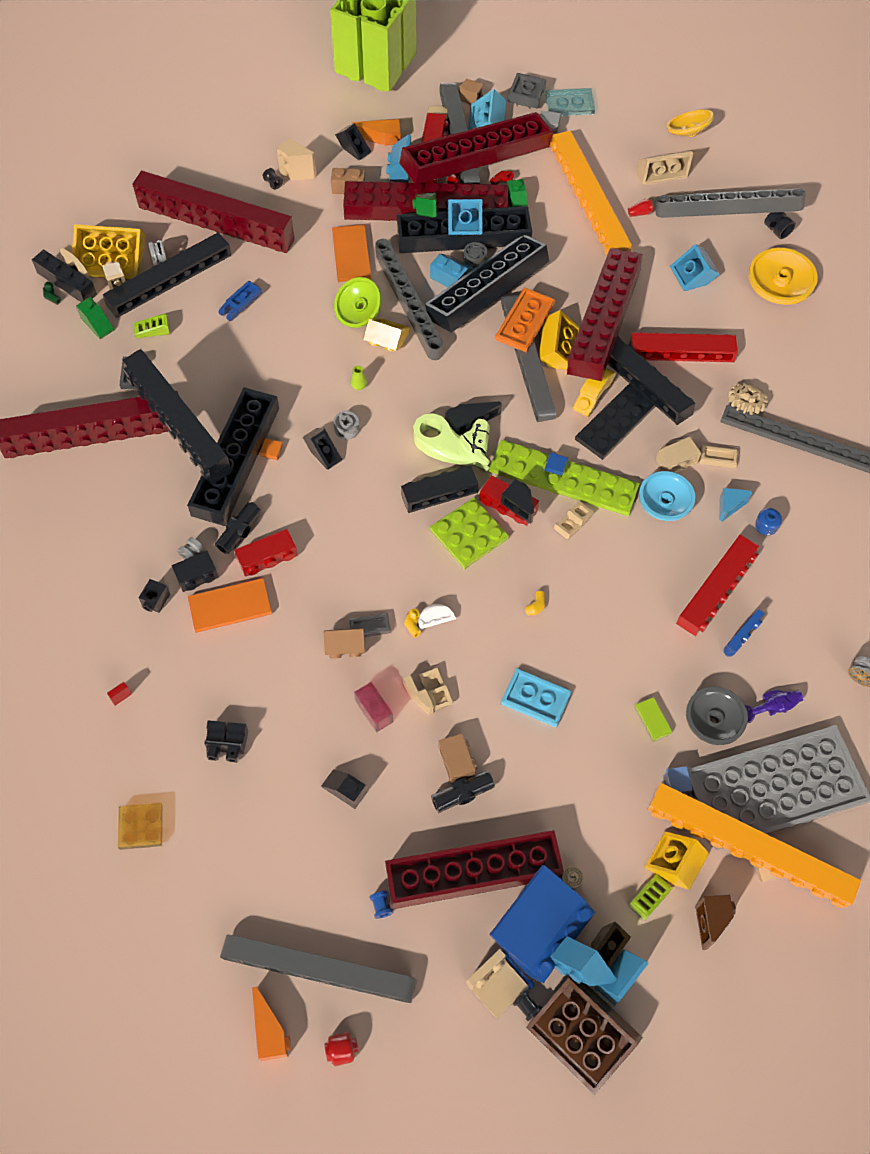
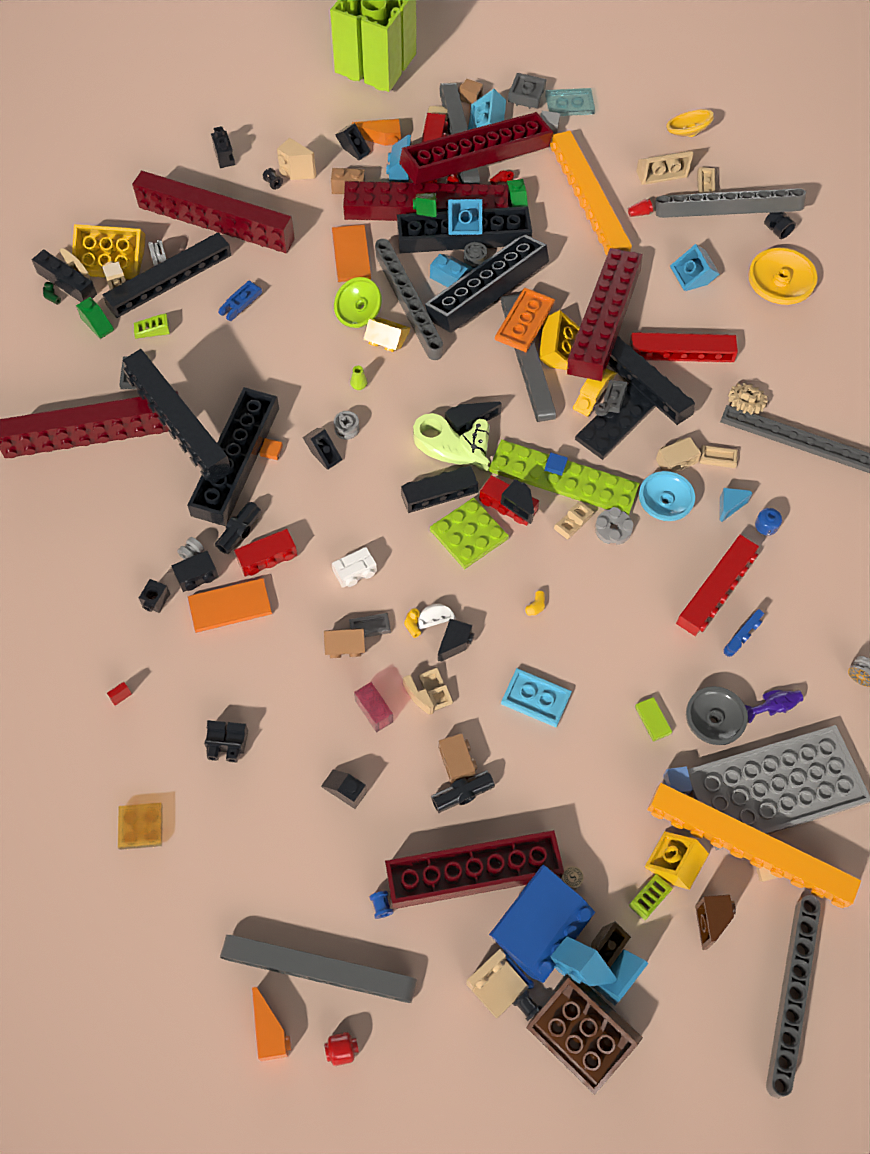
(222, 147): none -> black hips
(354, 567): none -> white brick
(455, 639): none -> black slope
(613, 398): none -> dark grey hinge
(616, 517): none -> light grey plate
(706, 180): none -> tan plate
(787, 1003): none -> dark grey beam

